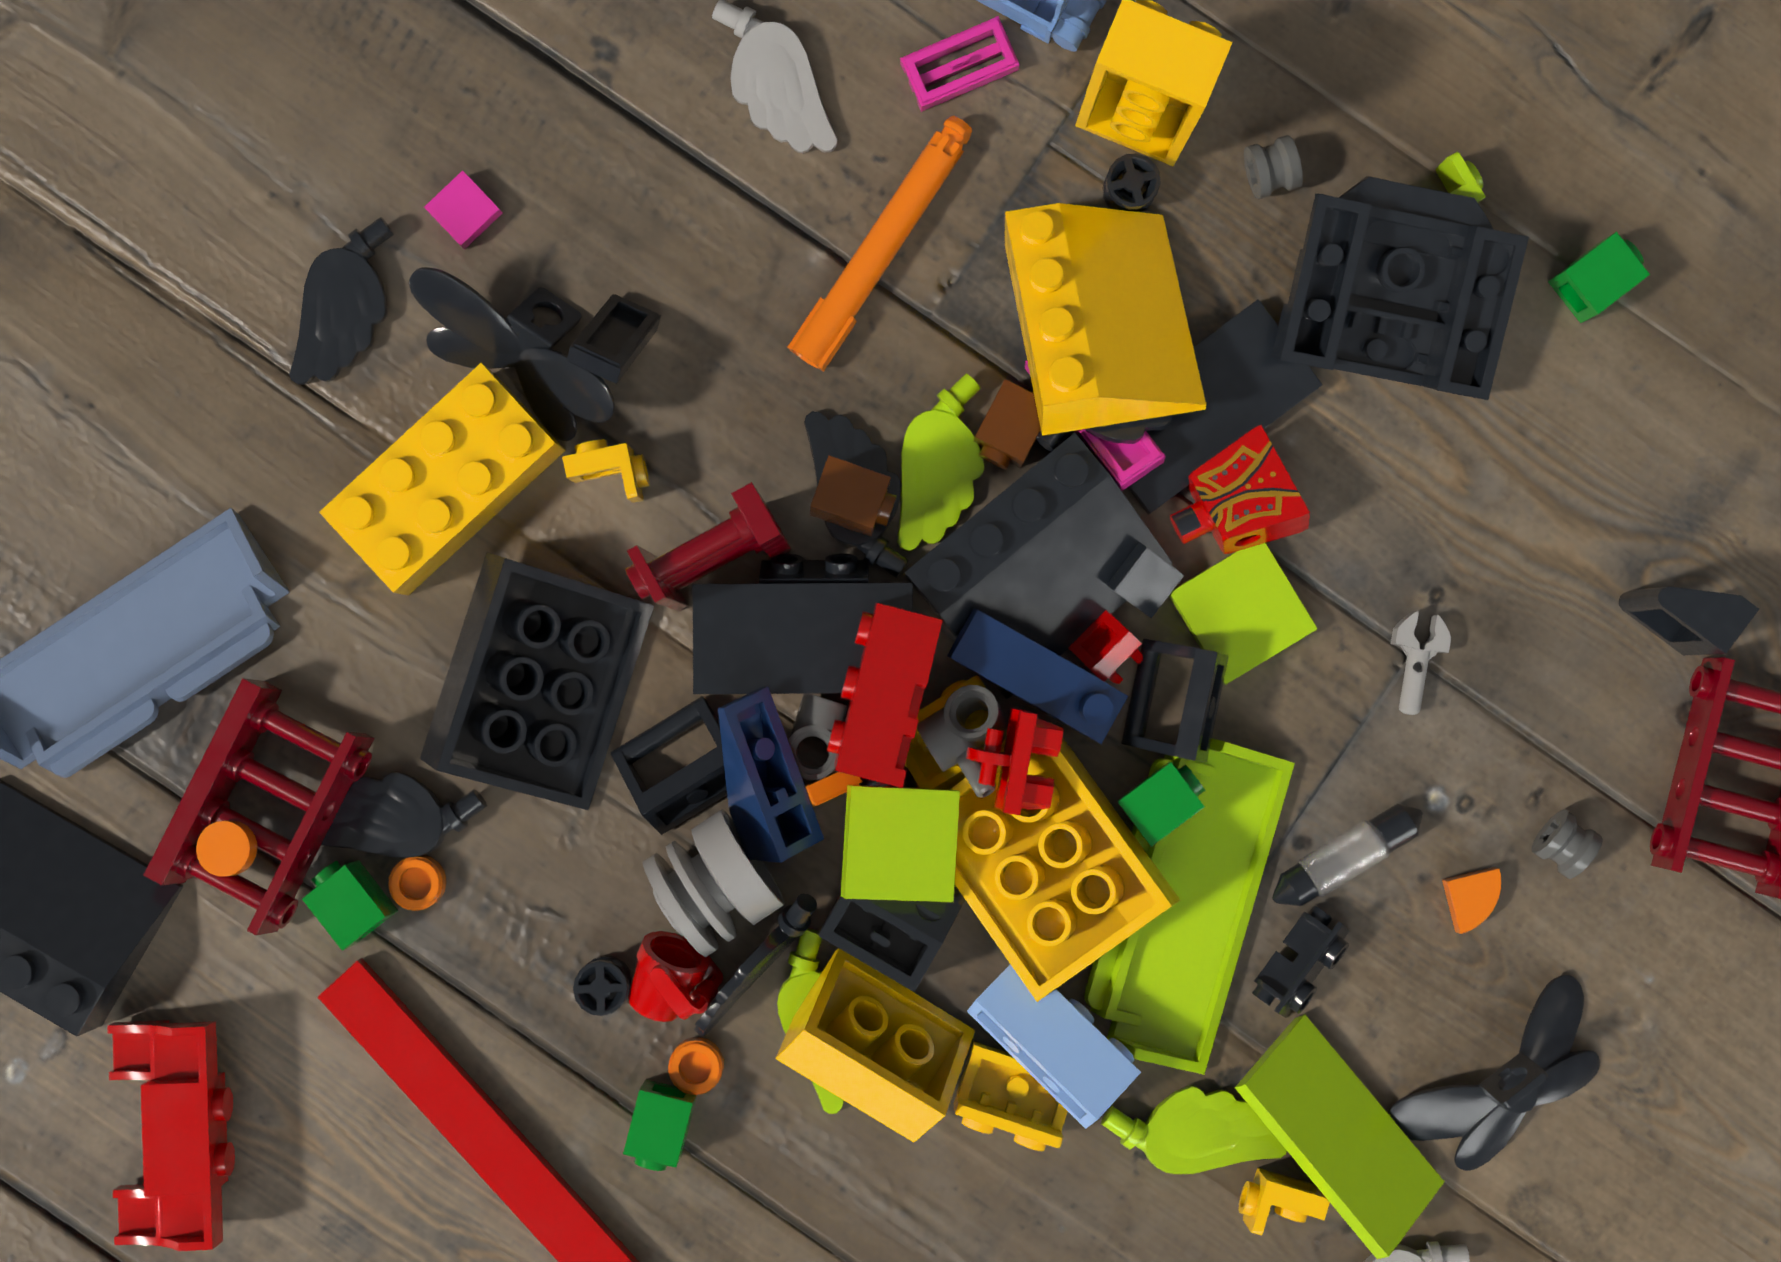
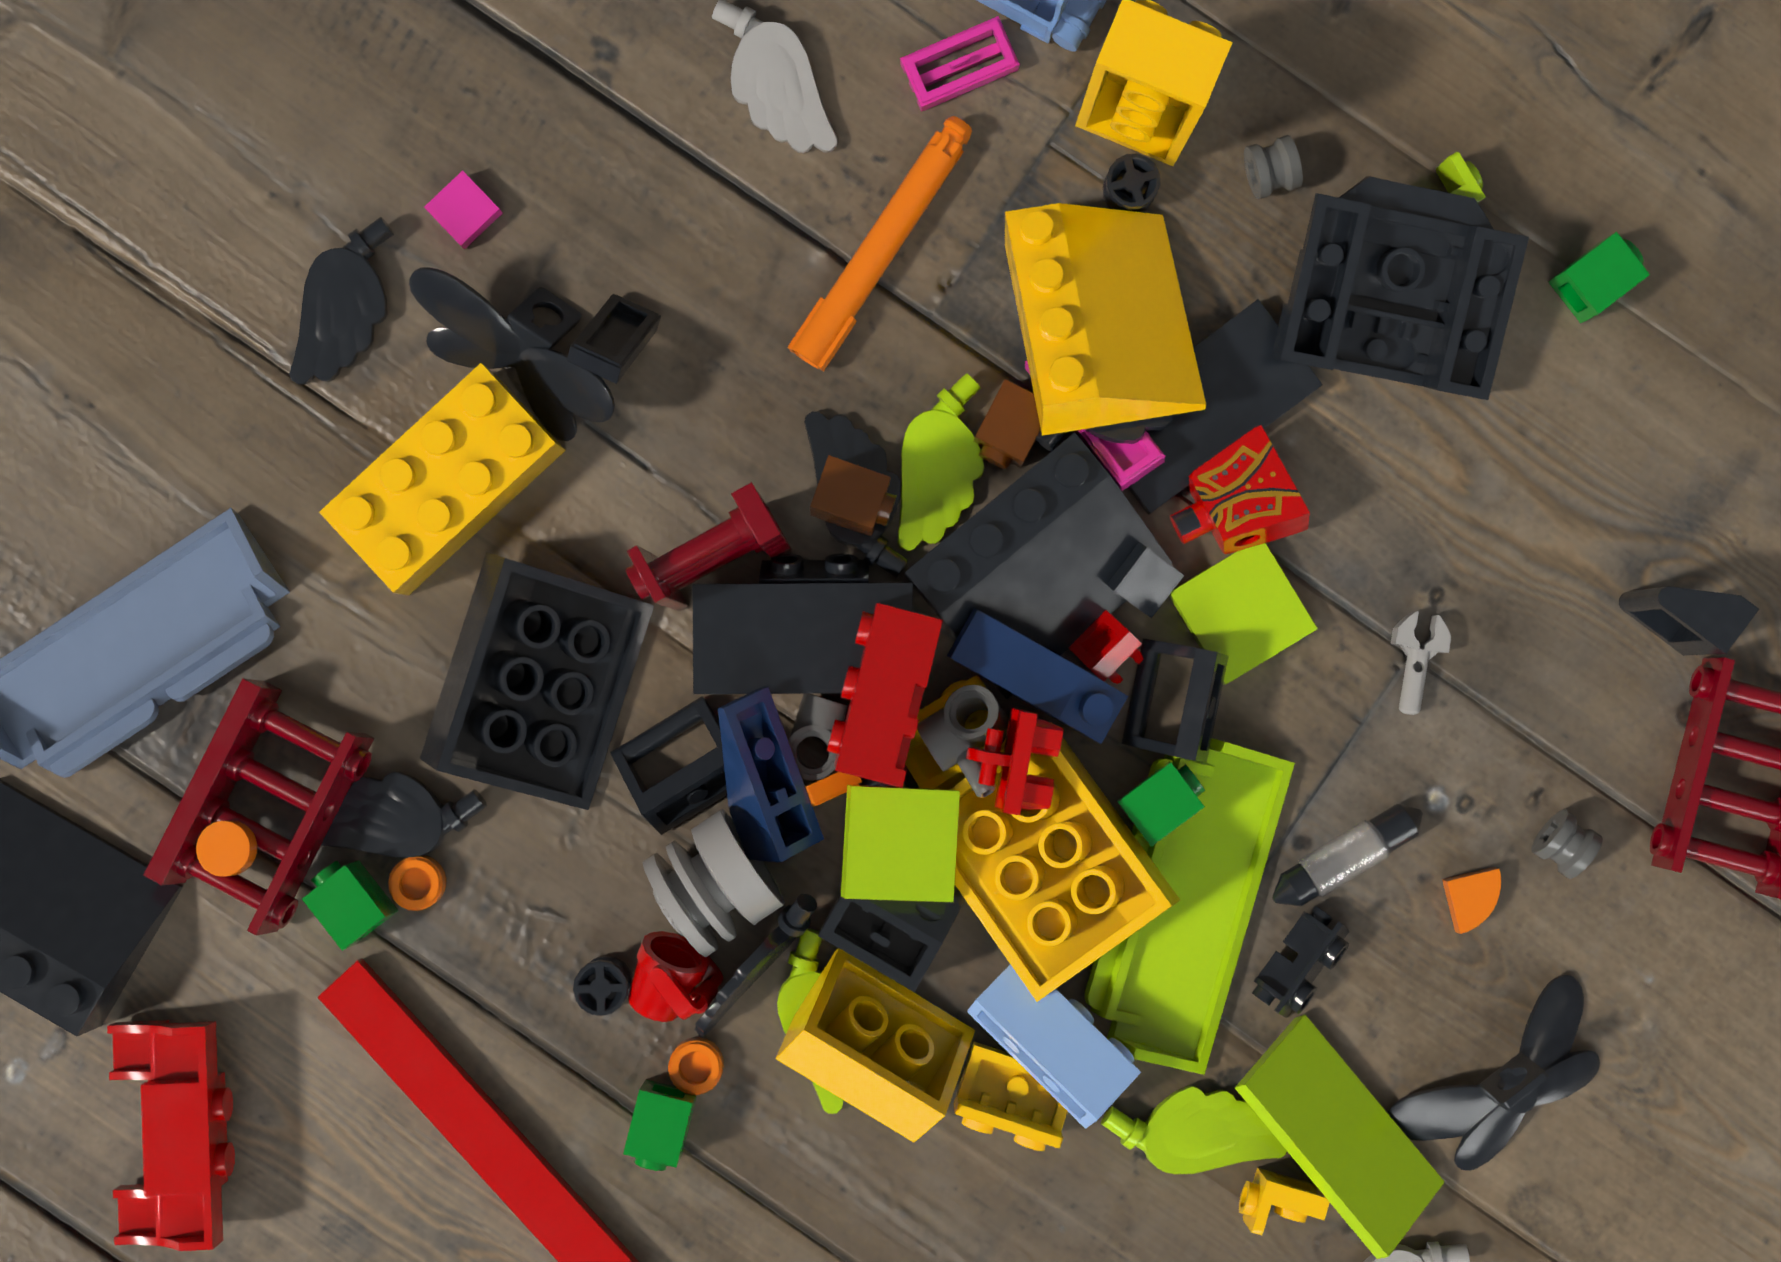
(597, 460): yellow bracket -> none

